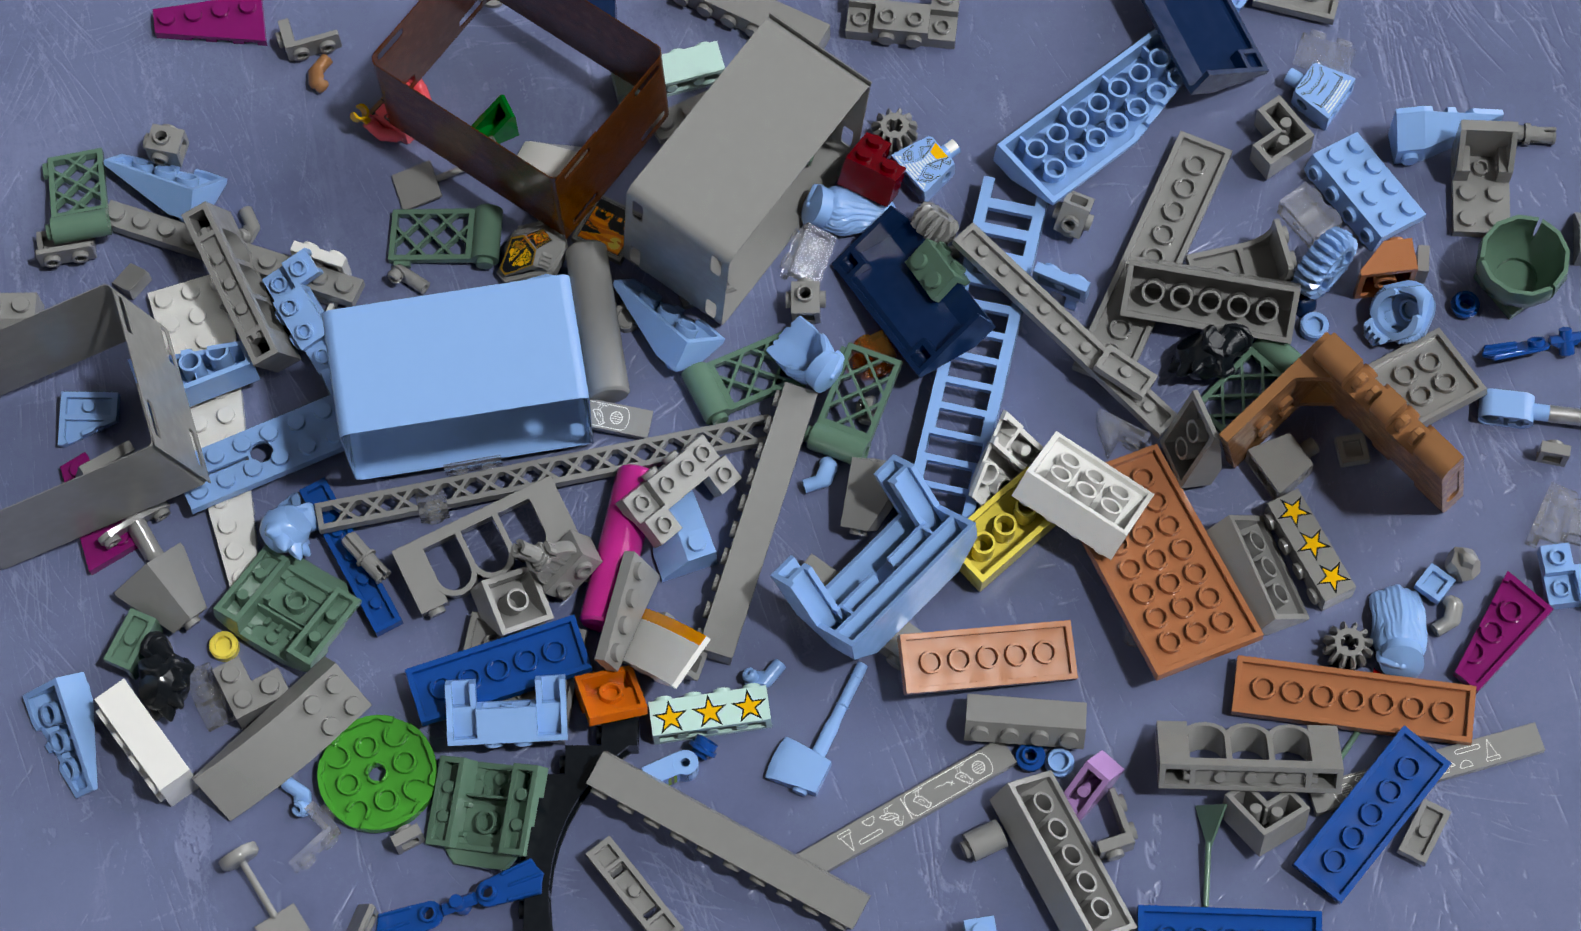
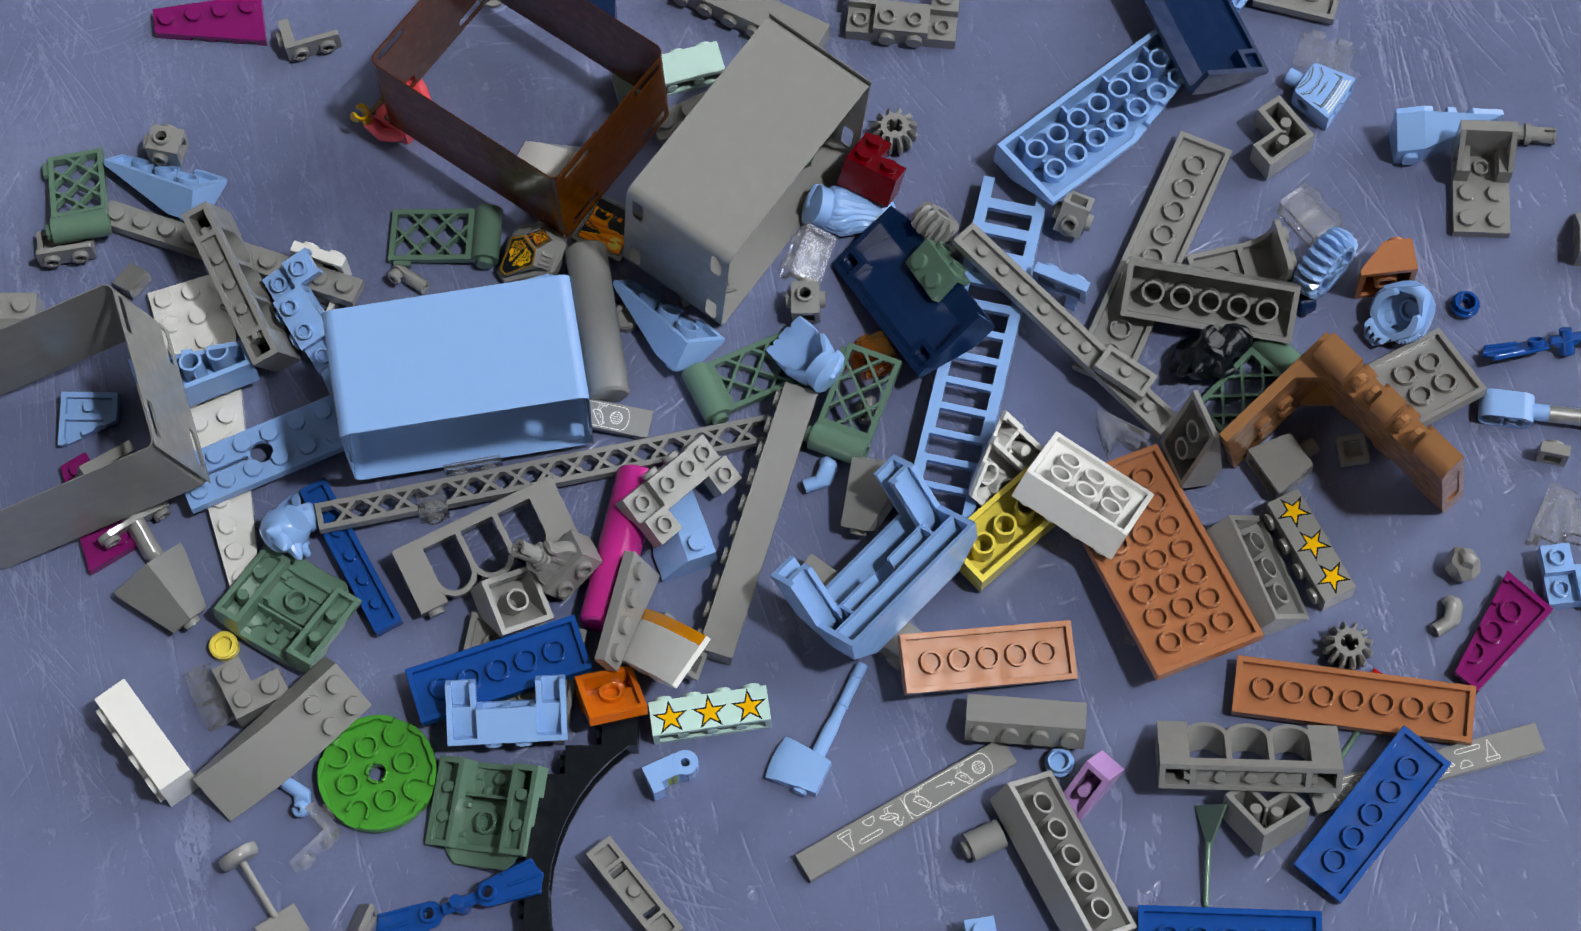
(66, 719): light blue wedge -> none
(125, 648): sand green panel -> none
(163, 676): black head -> none
(251, 224): light grey arm -> none
(316, 73): medium nougat arm -> none
(365, 557): light grey axle -> none
(407, 837): light grey plate -> none
(420, 184): light grey piece -> none
(498, 121): green slope -> none
(703, 747): blue plate -> none
(729, 840): light grey brick -> none
(765, 677): light blue arm -> none
(927, 166): light blue torso -> none
(1030, 765): blue plate -> none
(1115, 847): light grey bracket -> none
(1313, 326): light blue tile -> none
(1363, 190): light blue bracket -> none
(1398, 630): light blue hair -> none
(1422, 257): light grey plate -> none
(1423, 832): light grey plate -> none
(1434, 584): light blue plate -> none
(1519, 266): sand green plate -> none

